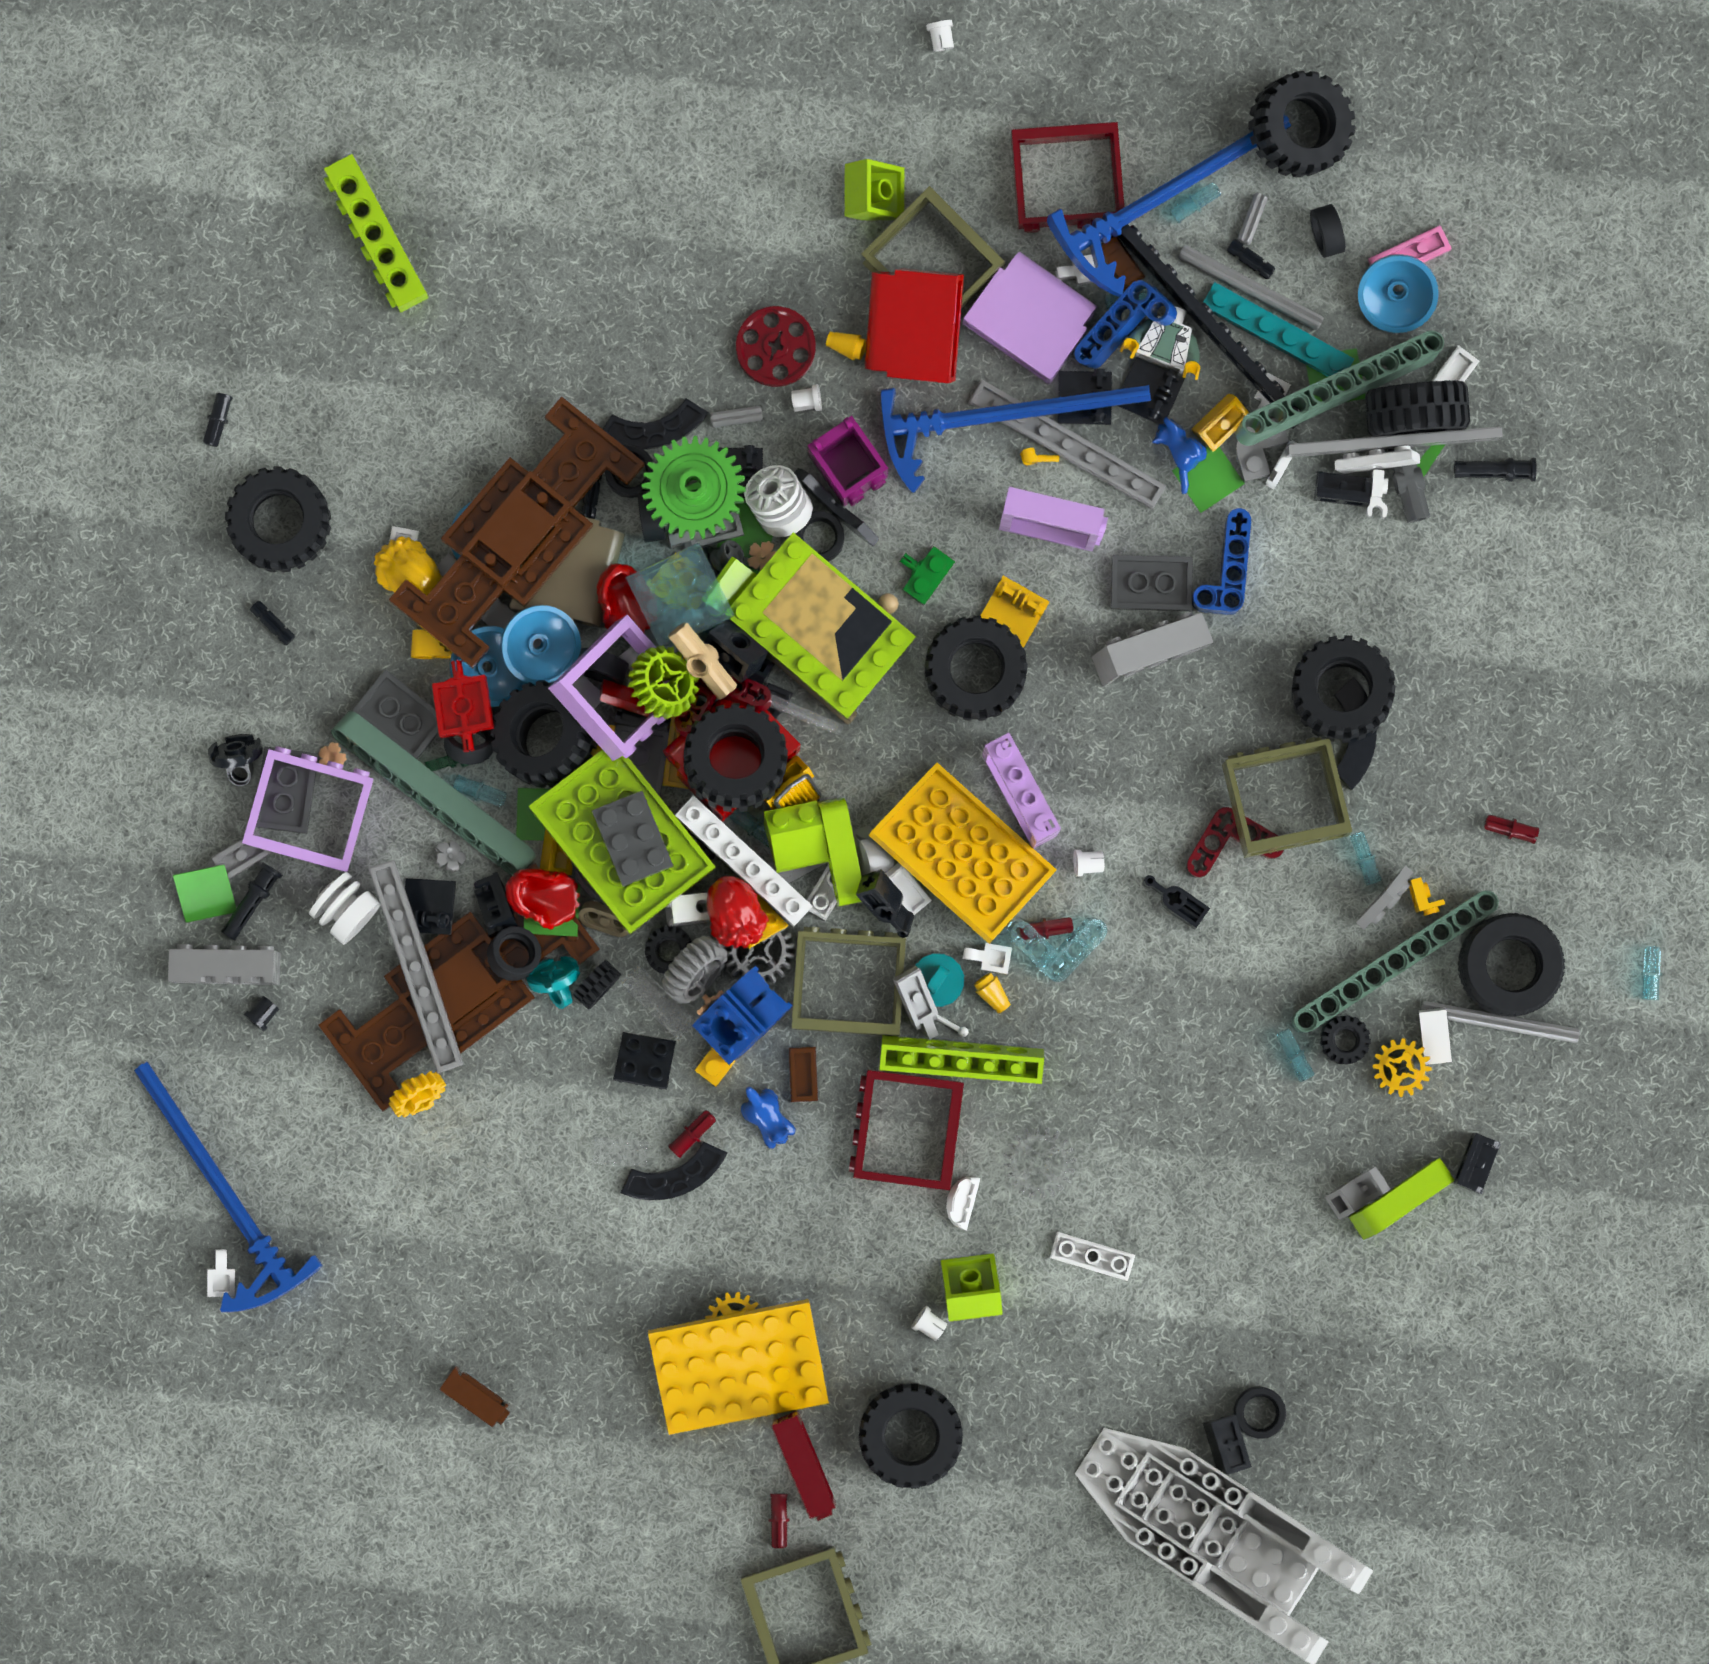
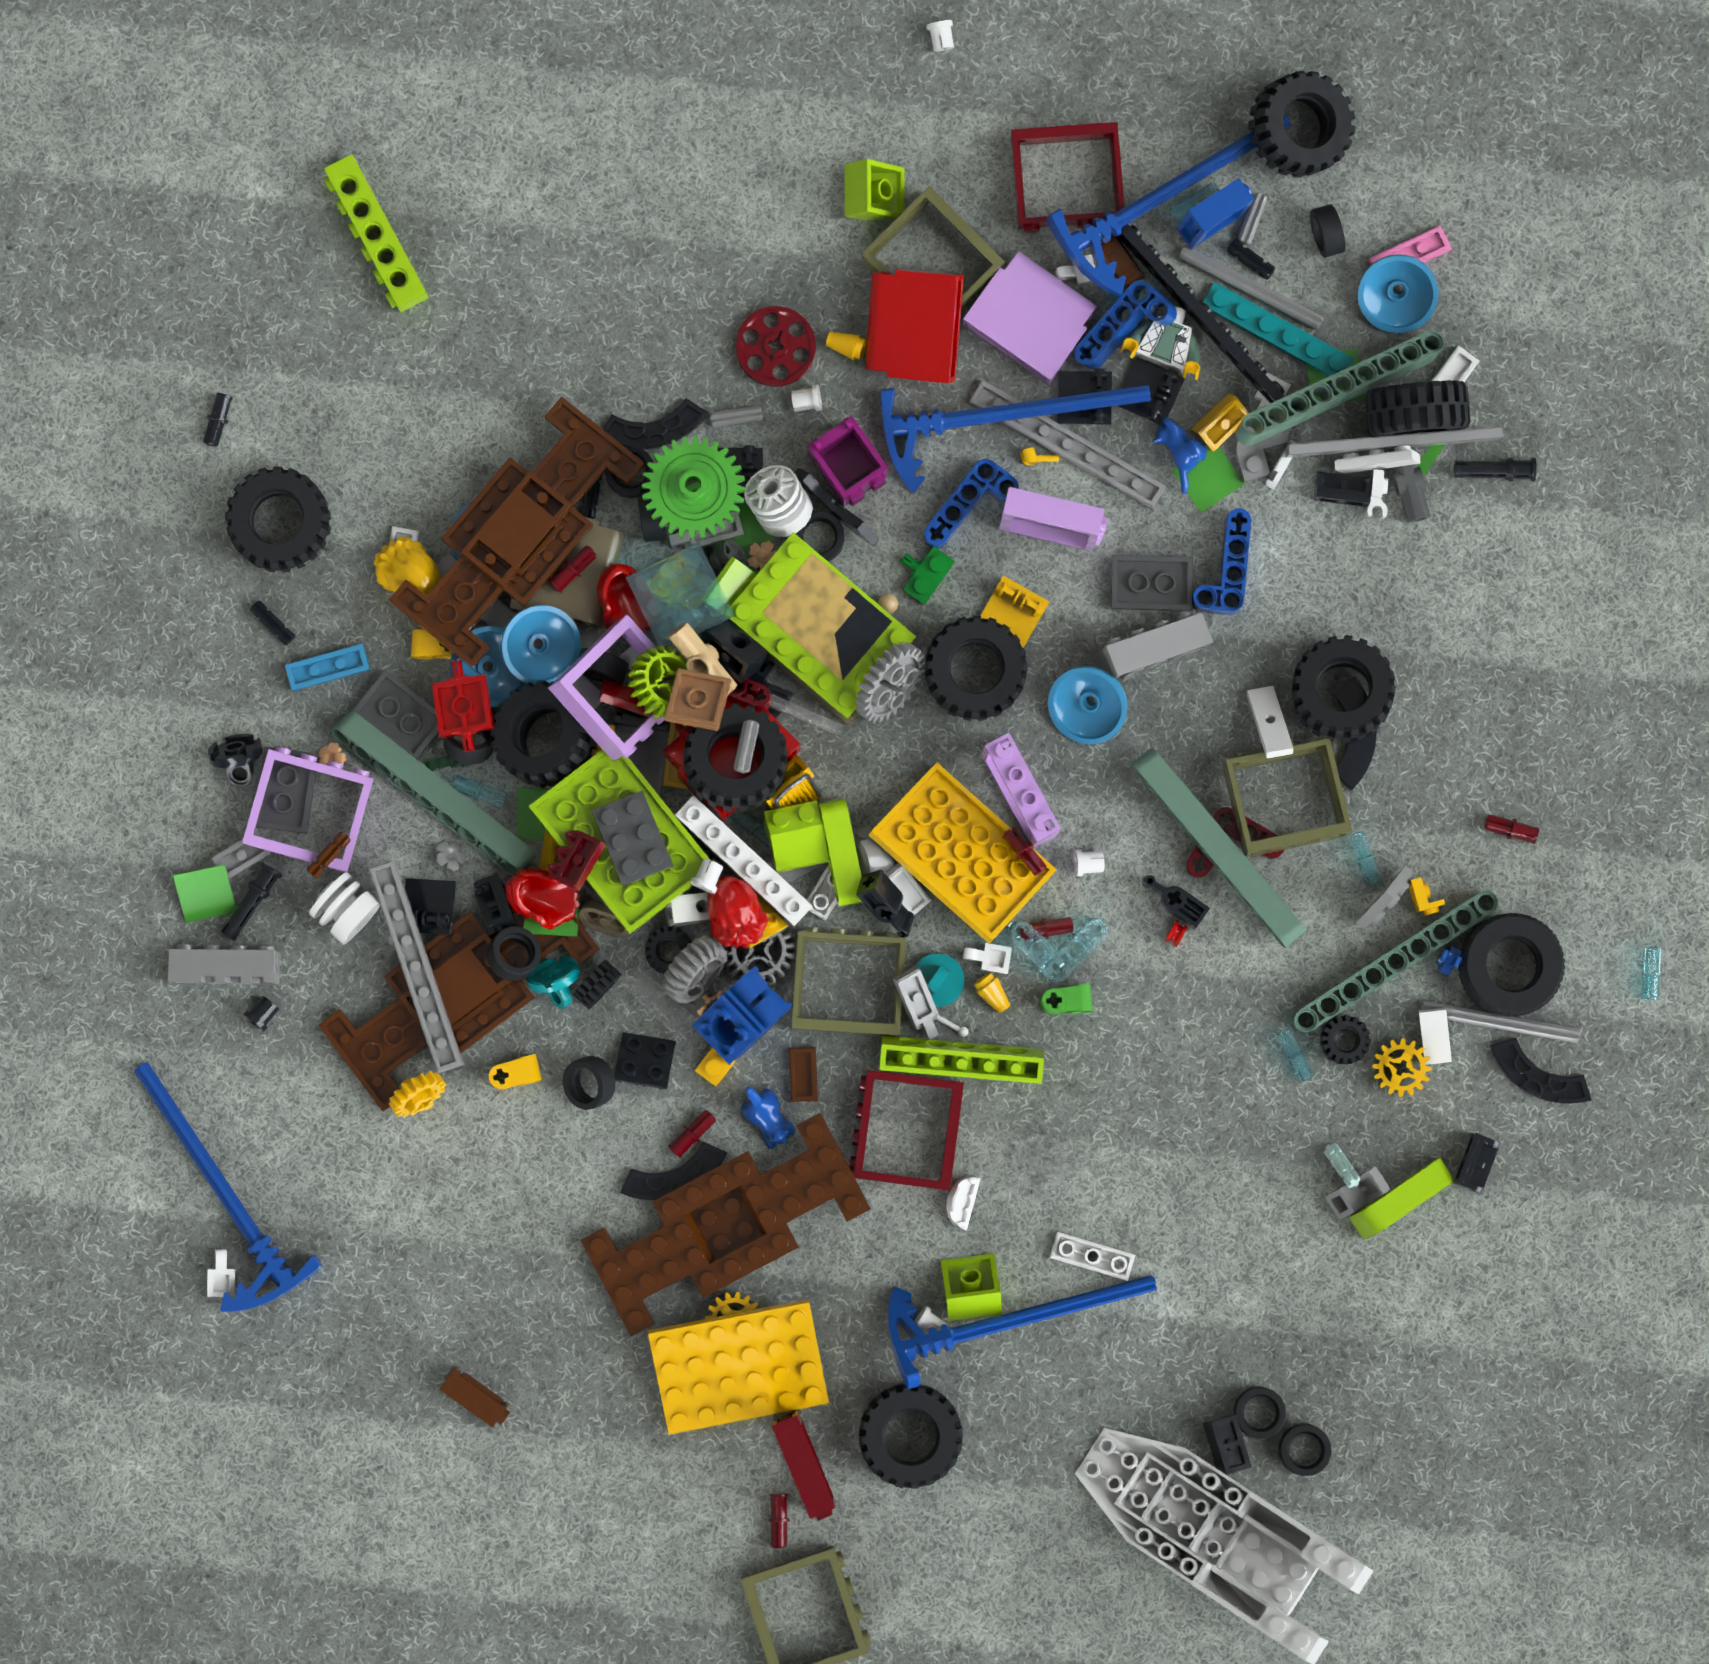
(327, 667): none -> dark azure plate
(328, 854): none -> reddish brown axle
(520, 1070): none -> yellow piece
(573, 568): none -> dark red axle
(576, 860): none -> dark red plate
(603, 1075): none -> black tyre
(697, 699): none -> medium nougat tile
(707, 876): none -> white bush
(729, 1233): none -> reddish brown piece
(746, 746): none -> light grey axle
(890, 682): none -> light grey gear
(920, 1343): none -> blue piece
(965, 506): none -> blue beam
(1024, 851): none -> dark red axle
(1072, 1000): none -> bright green piece
(1079, 717): none -> dark azure dish
(1176, 933): none -> red bush
(1215, 213): none -> blue window
(1218, 847): none -> sand green beam
(1270, 722): none -> white tile
(1314, 1468): none -> black tyre
(1342, 1165): none -> light aqua axle
(1448, 960): none -> blue plate
(1536, 1081): none -> black tile

